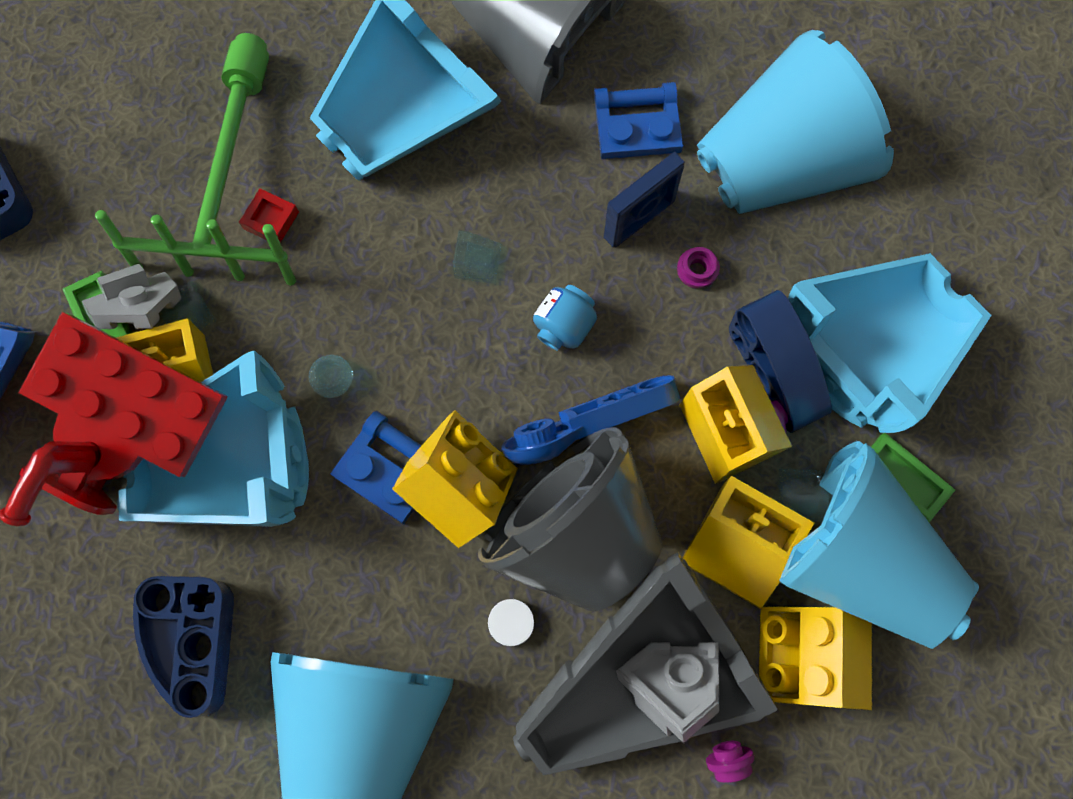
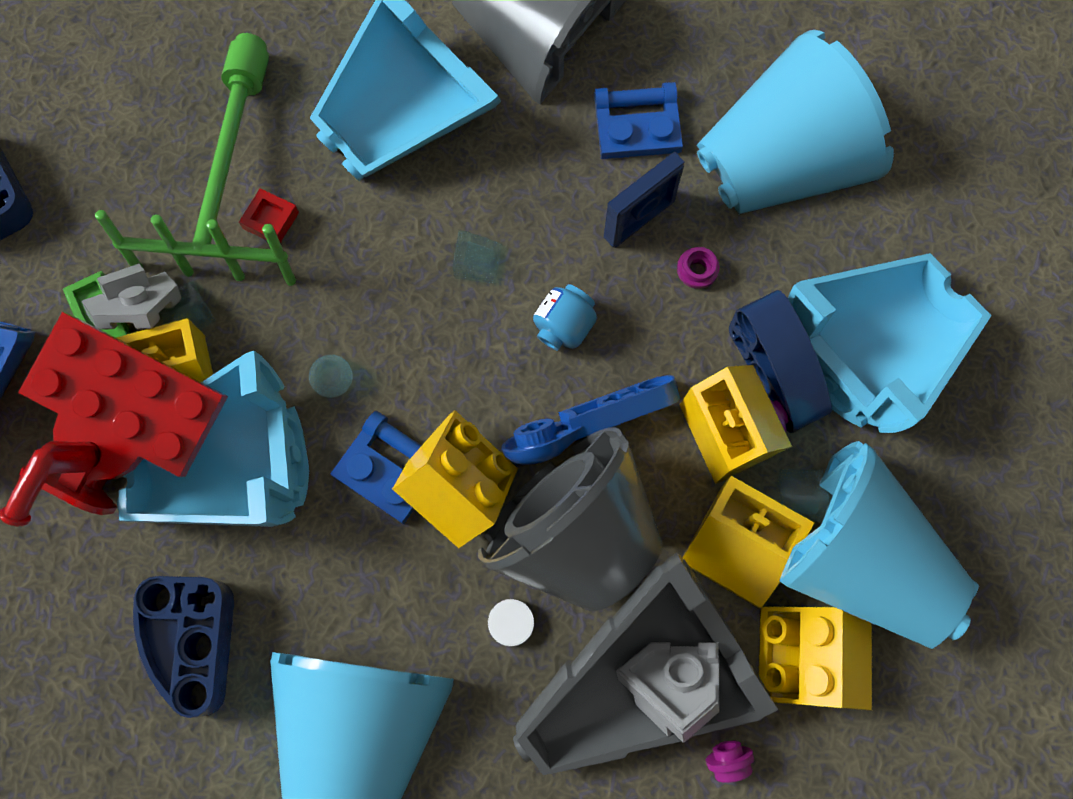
(920, 483): bright green tile -> none

